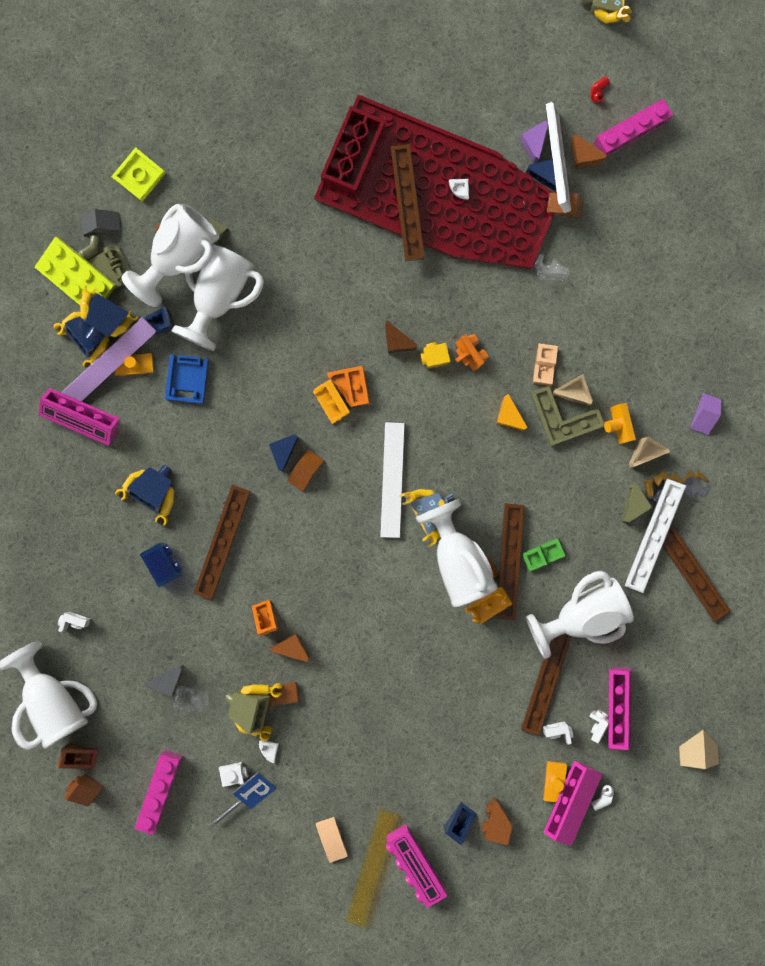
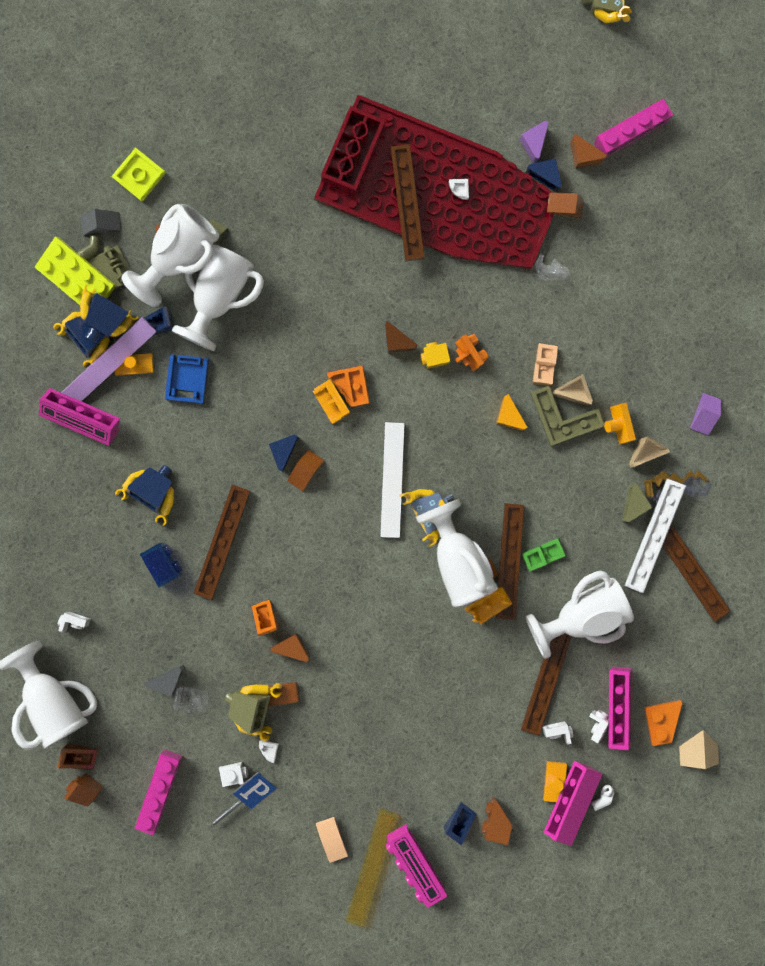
(558, 157): white tile -> none
(596, 89): red arm -> none
(662, 721): none -> orange wing

